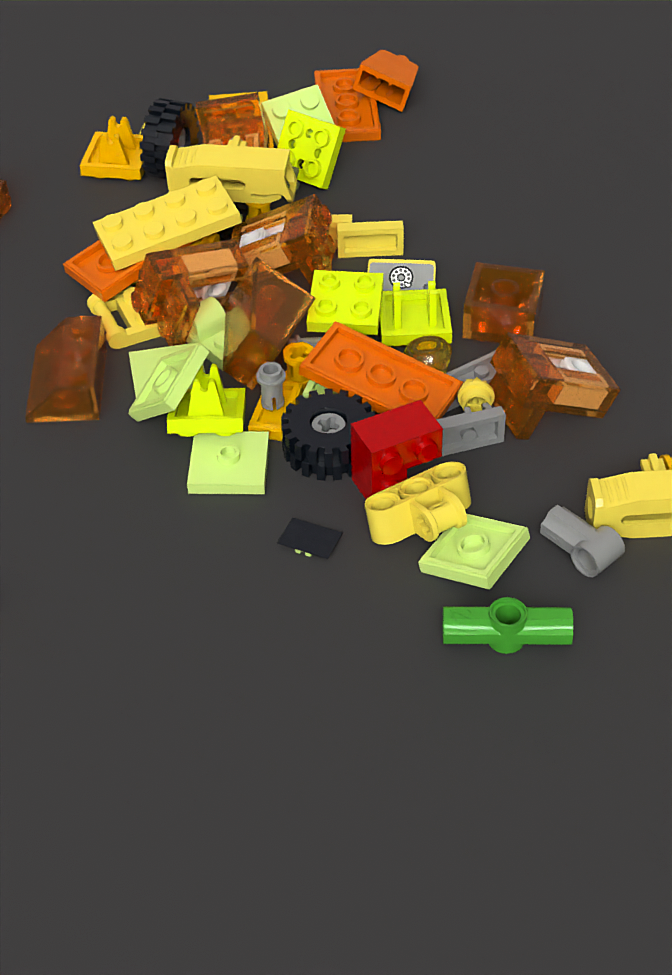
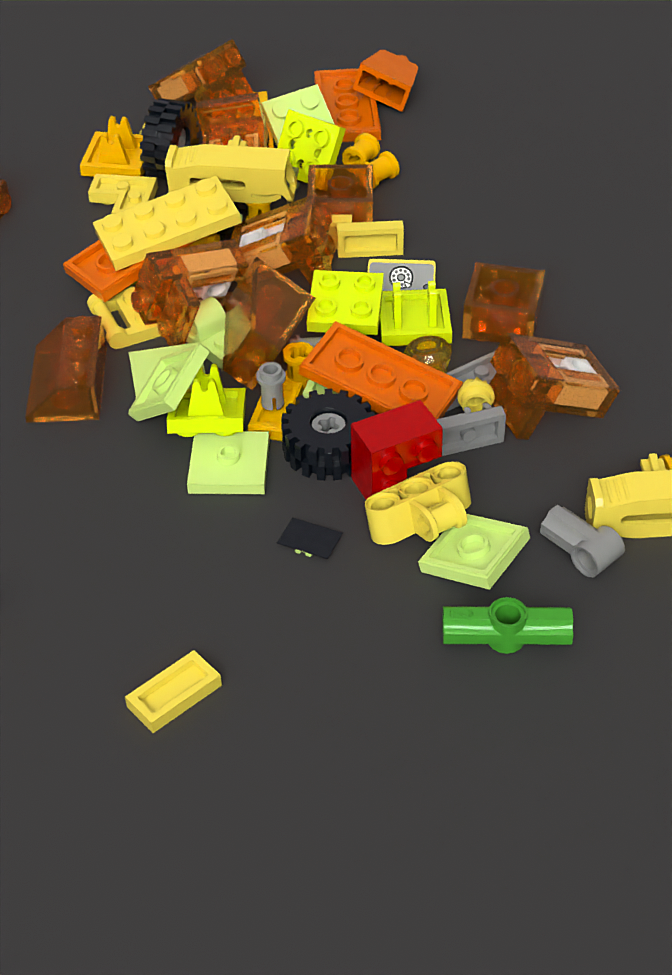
(122, 190): none -> light yellow plate
(173, 691): none -> light yellow tile
(206, 77): none -> clear orange brick
(344, 189): none -> clear orange brick
(364, 148): none -> yellow bush
(384, 167): none -> yellow bush

